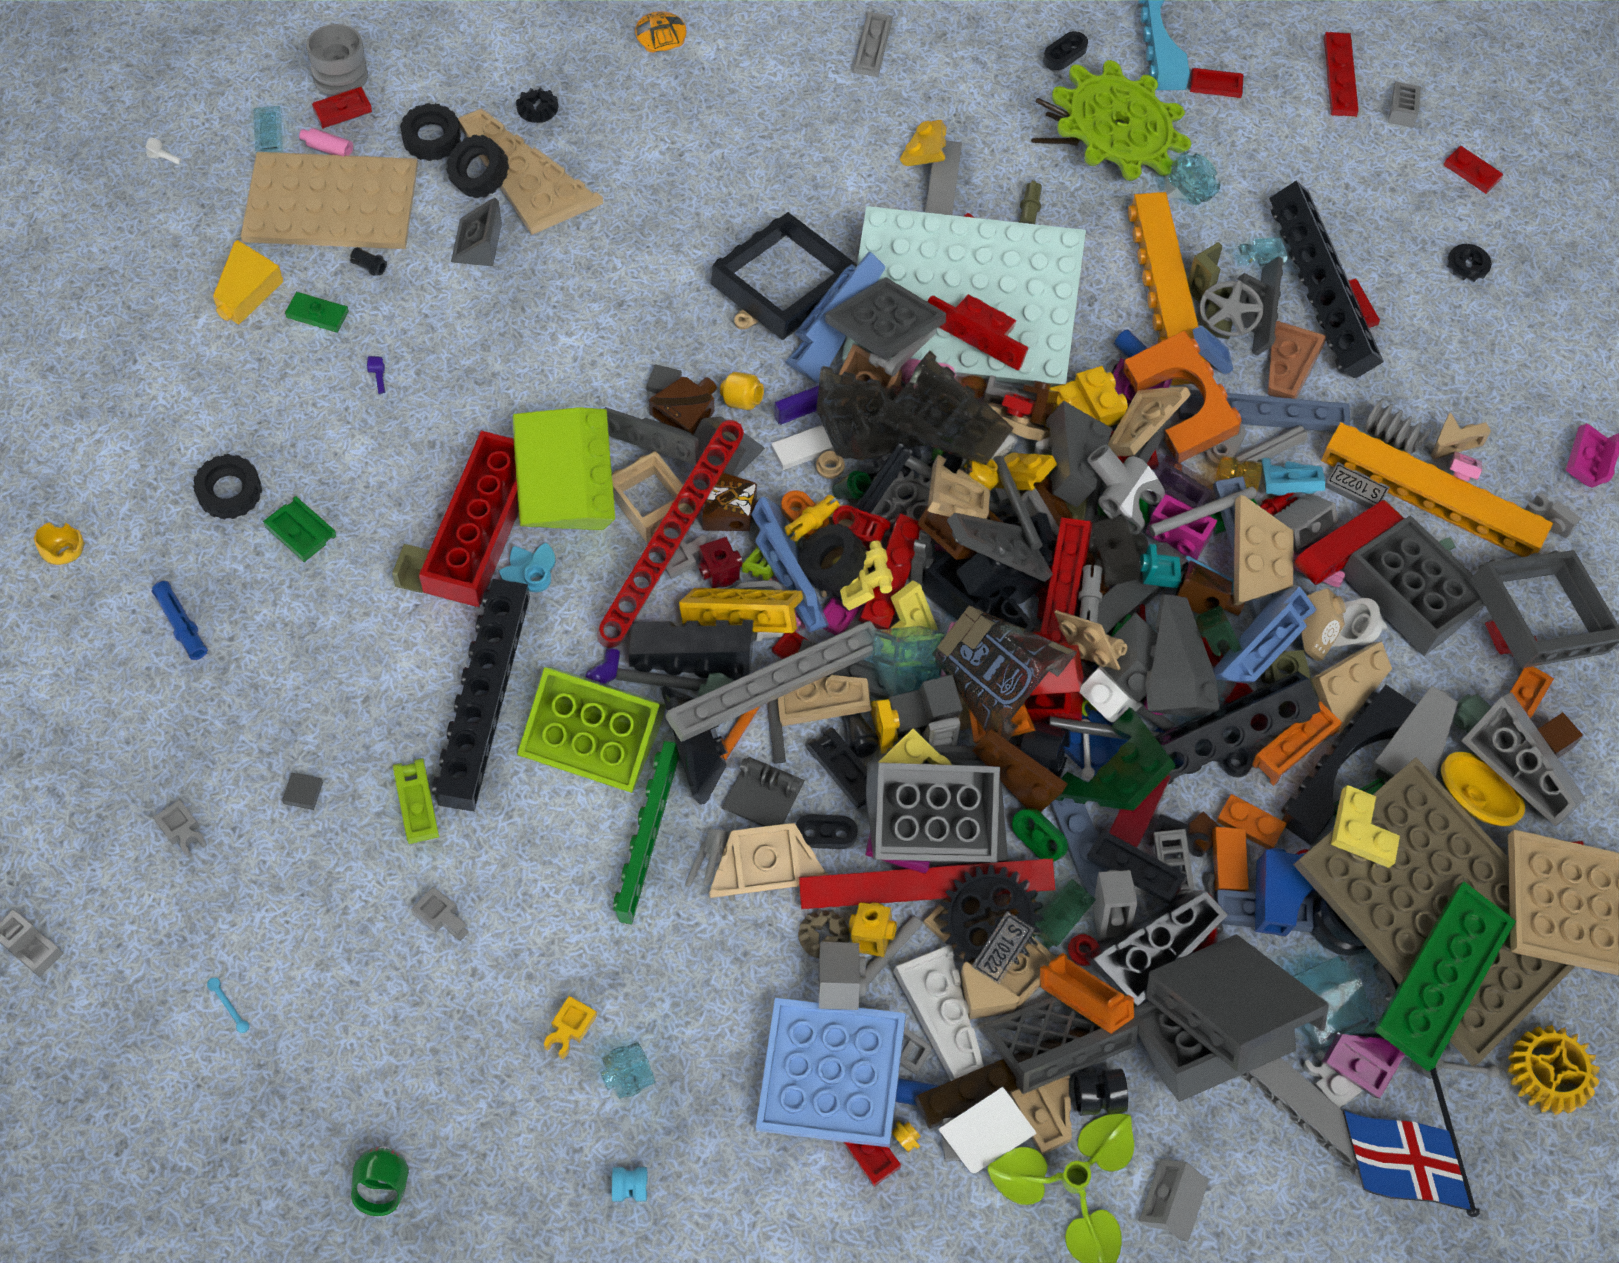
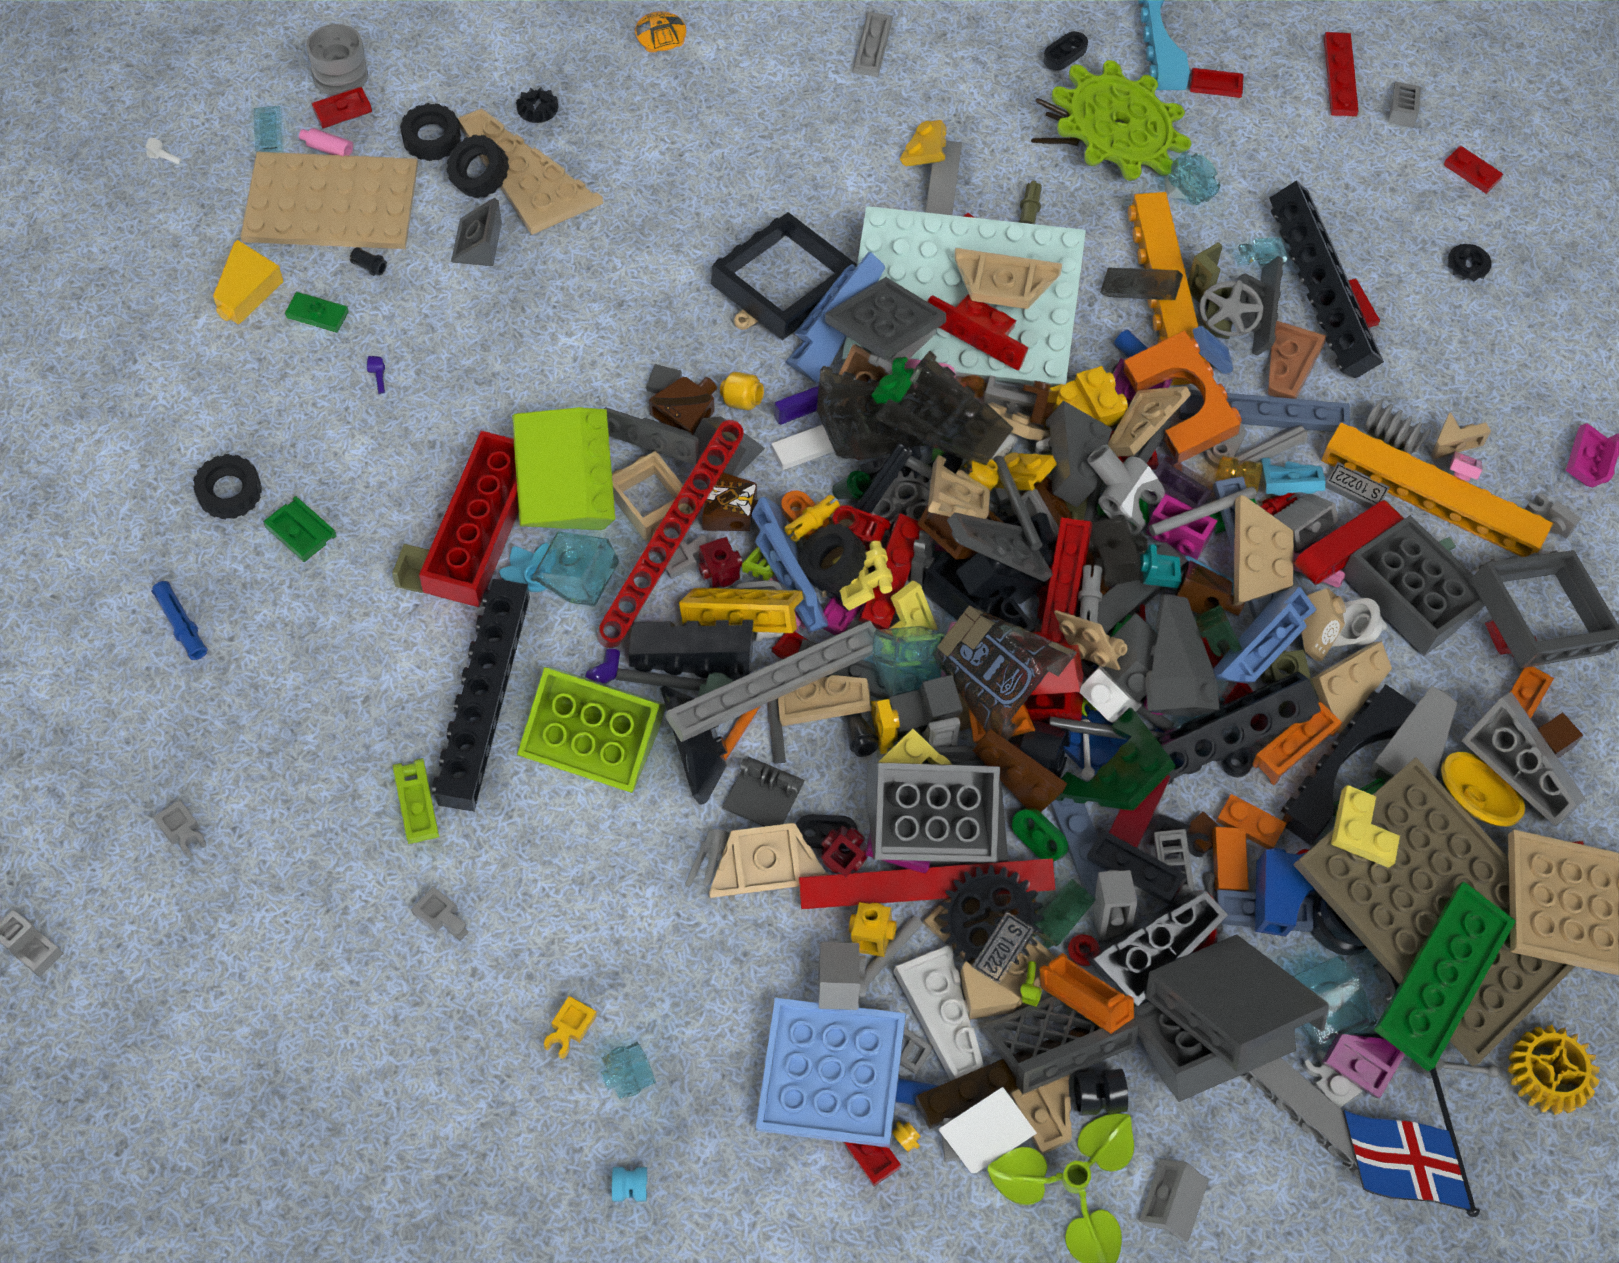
(52, 539): yellow hair -> none
(214, 985): medium azure hinge -> none
(302, 791): dark grey tile -> none
(383, 1165): green helmet -> none
(577, 567): none -> clear light blue slope
(643, 843): green plate -> none
(809, 937): dark tan gear -> none
(830, 457): tan plate -> none
(841, 765): black plate -> none
(844, 861): none -> dark red brick
(894, 385): none -> green plate
(1005, 278): none -> tan wing
(1018, 404): red plate -> none
(1030, 993): none -> lime hand
(1141, 283): none -> clear smoke plate
(1470, 711): sand green plate -> none

